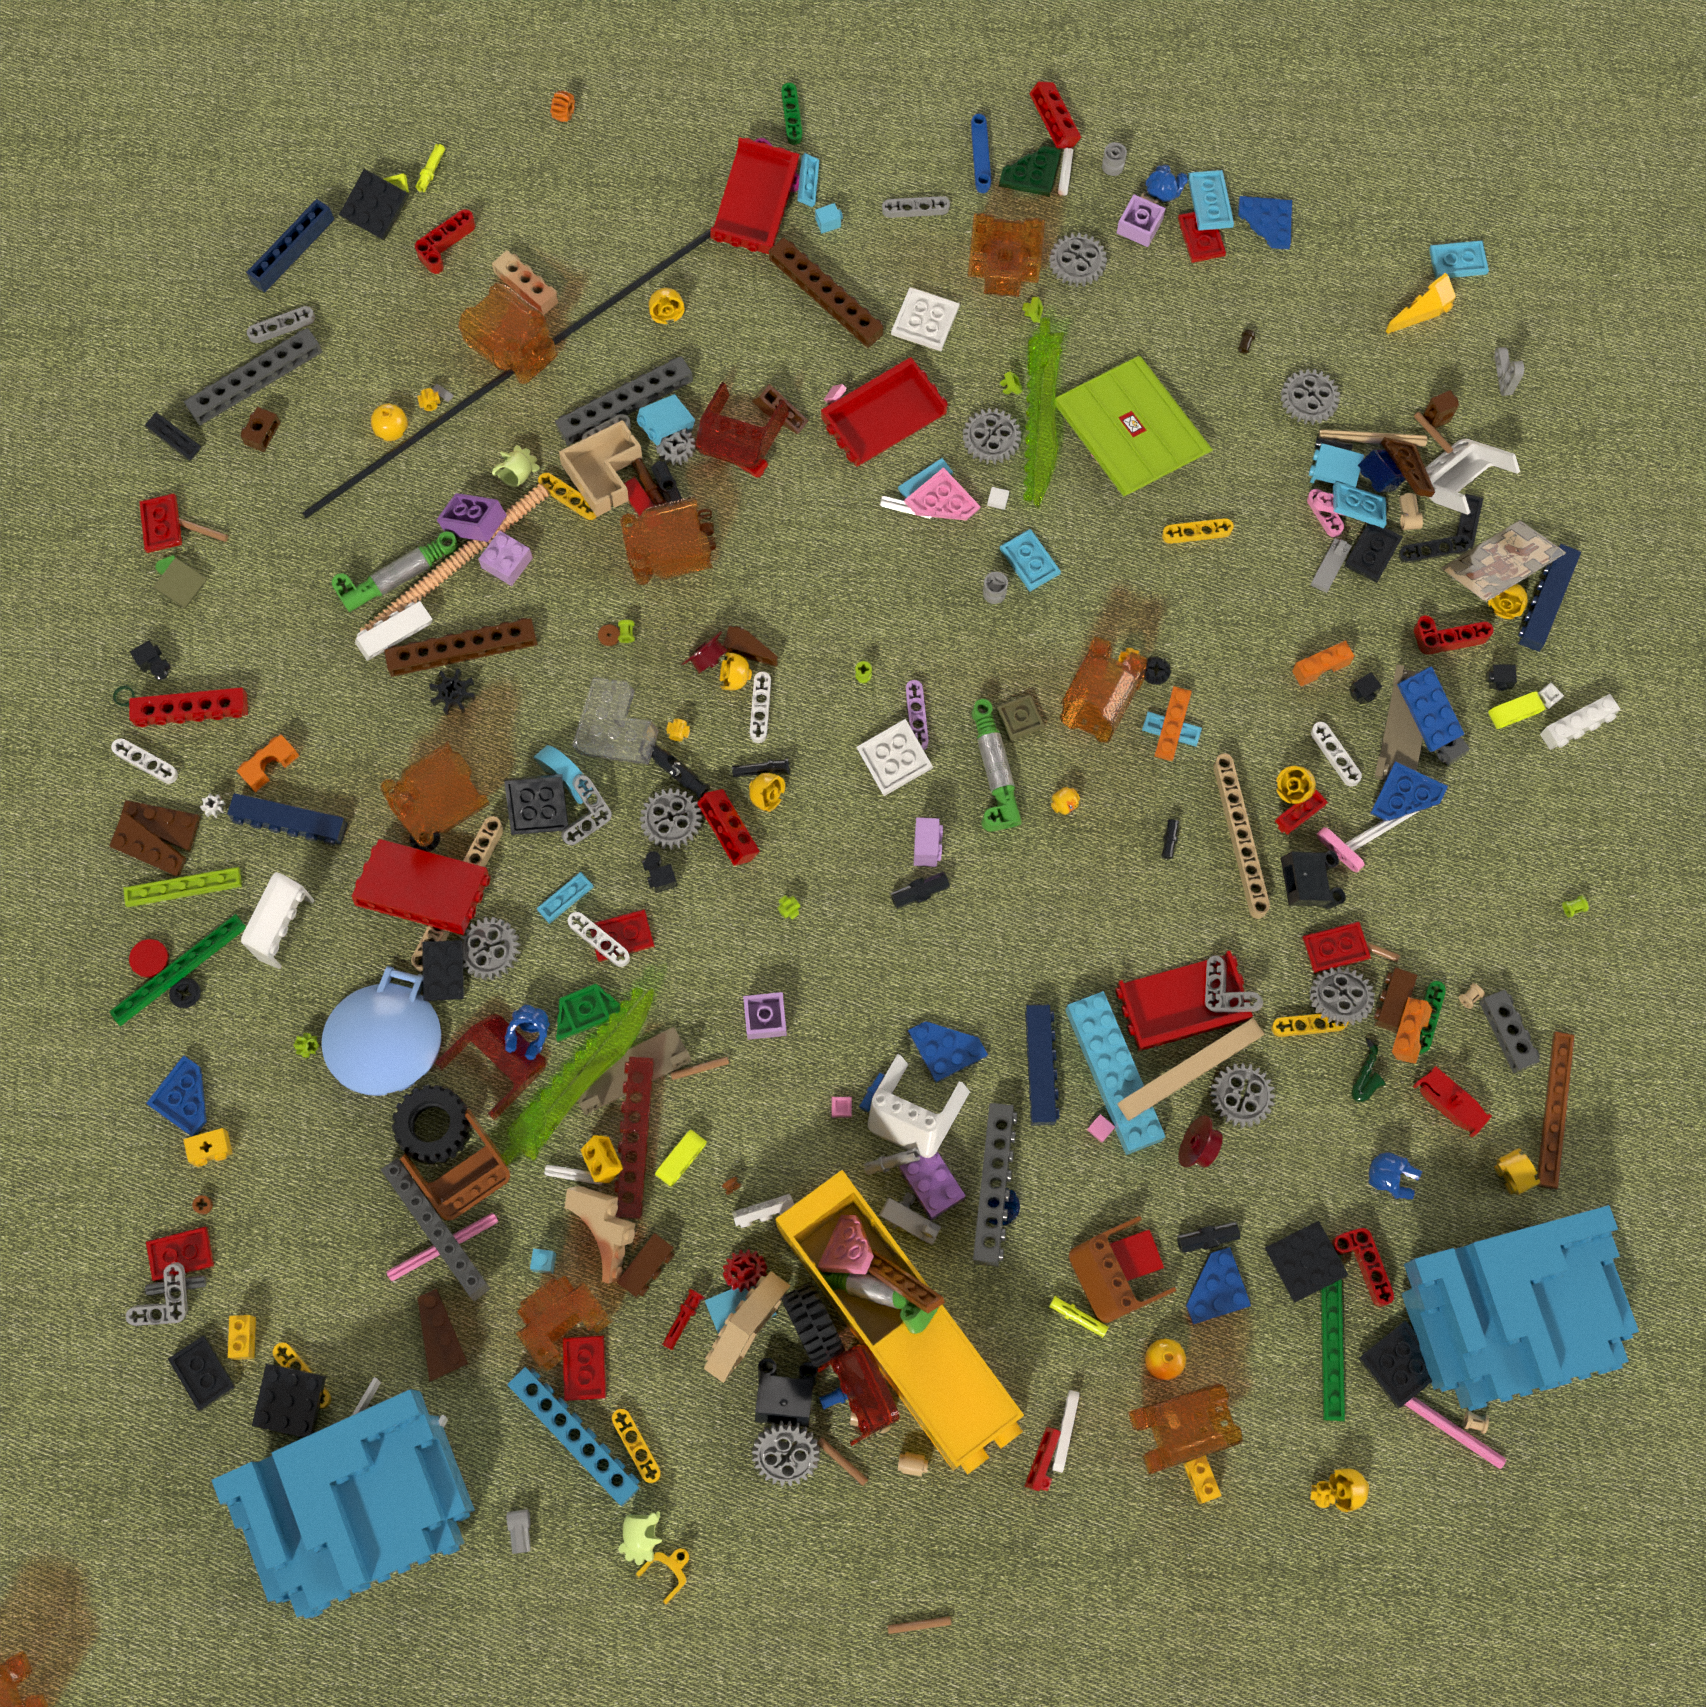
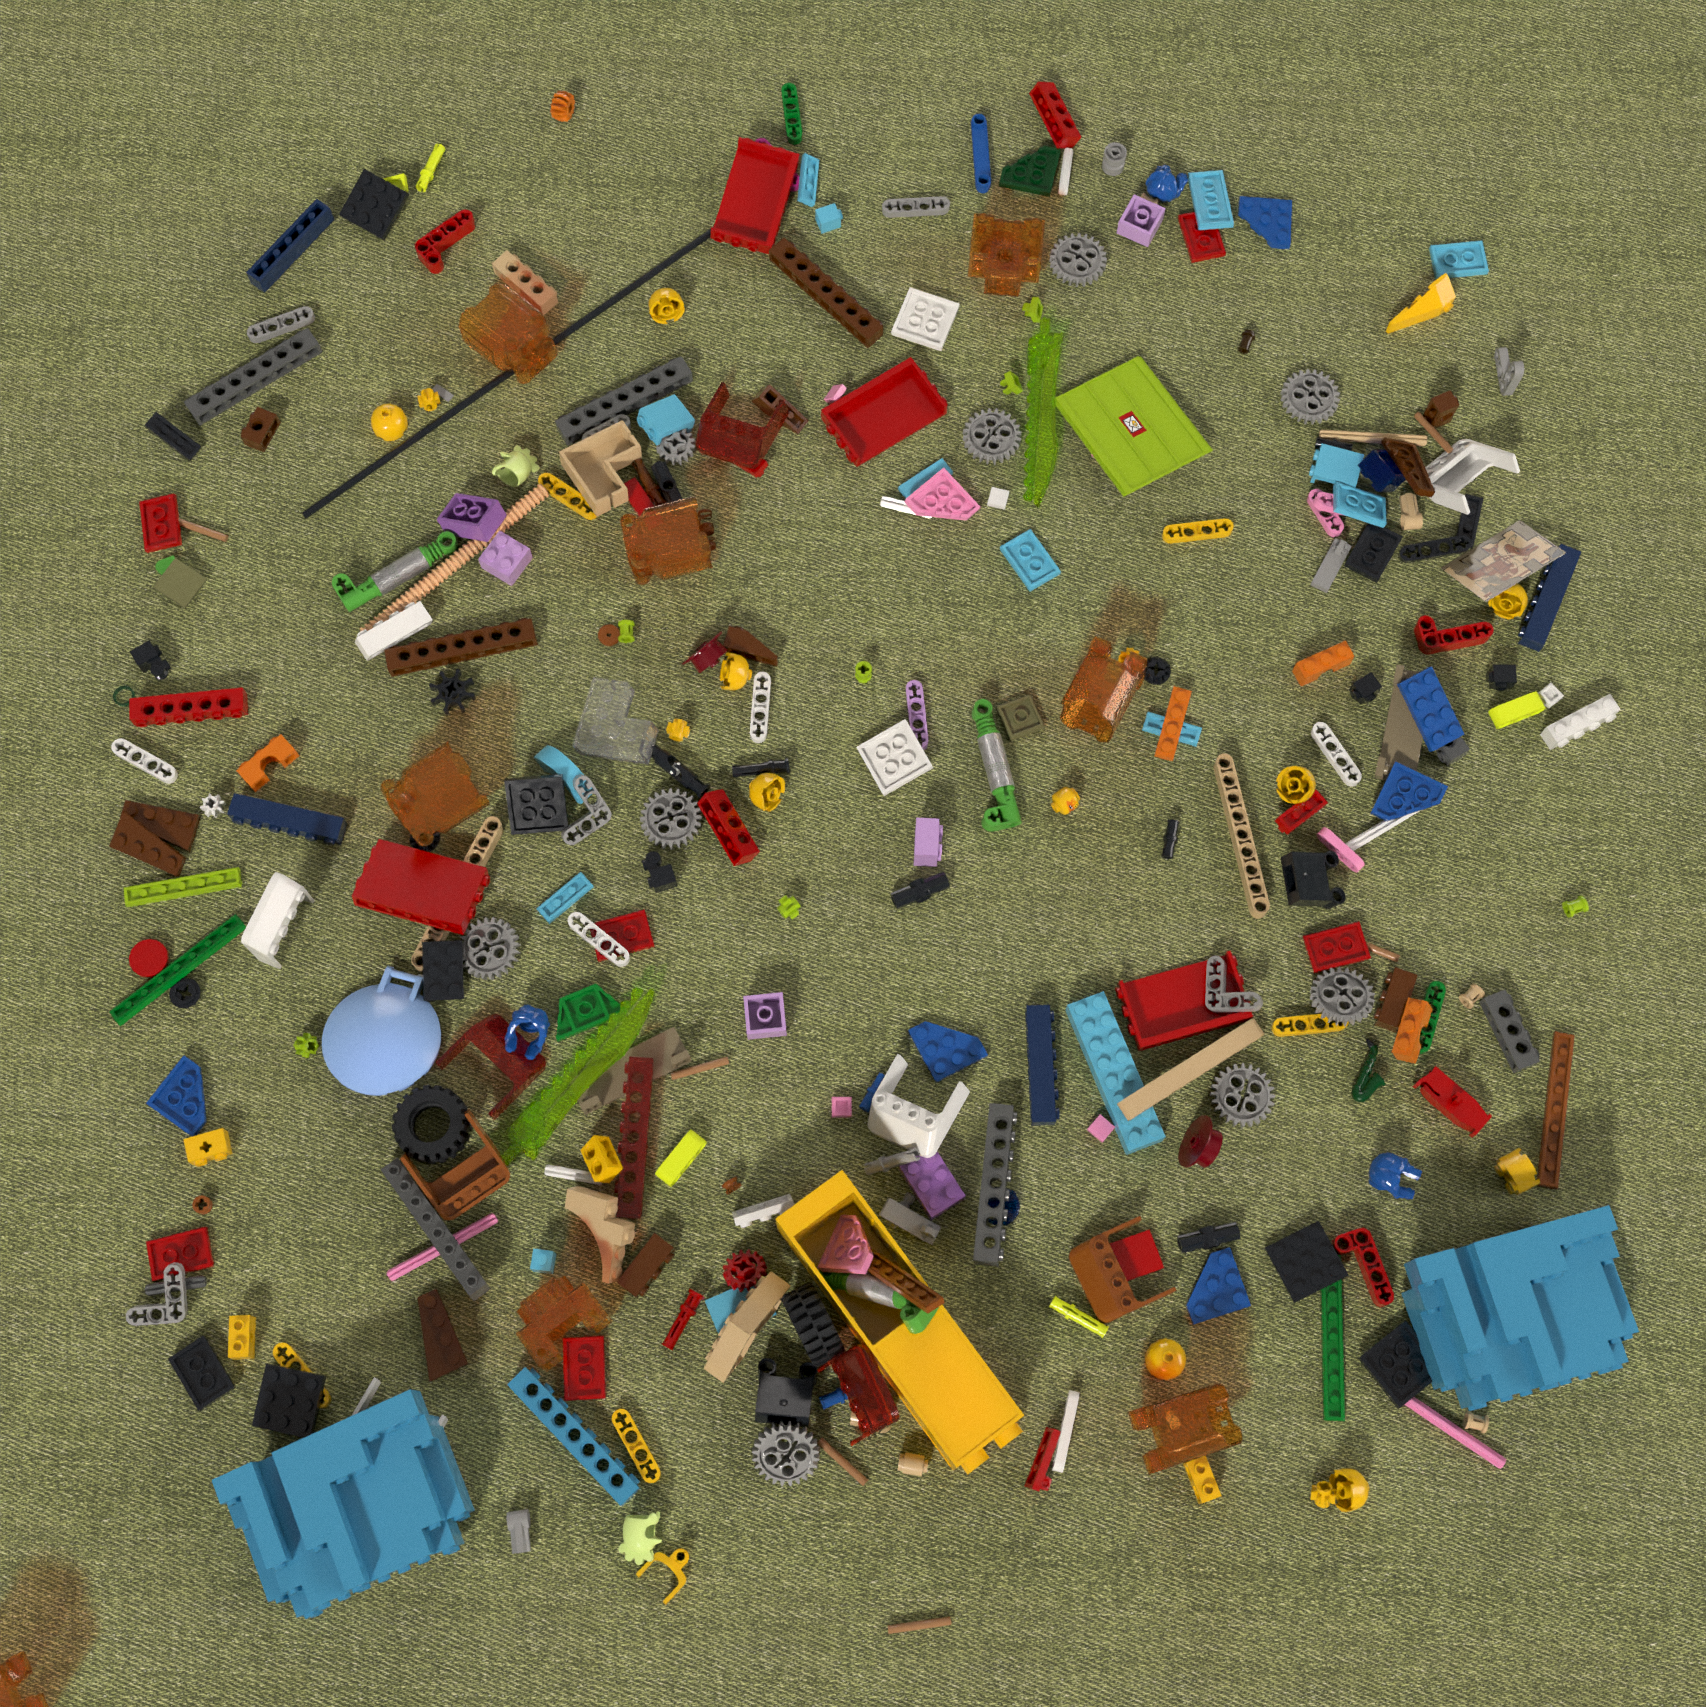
(995, 587): light grey wheel -> none

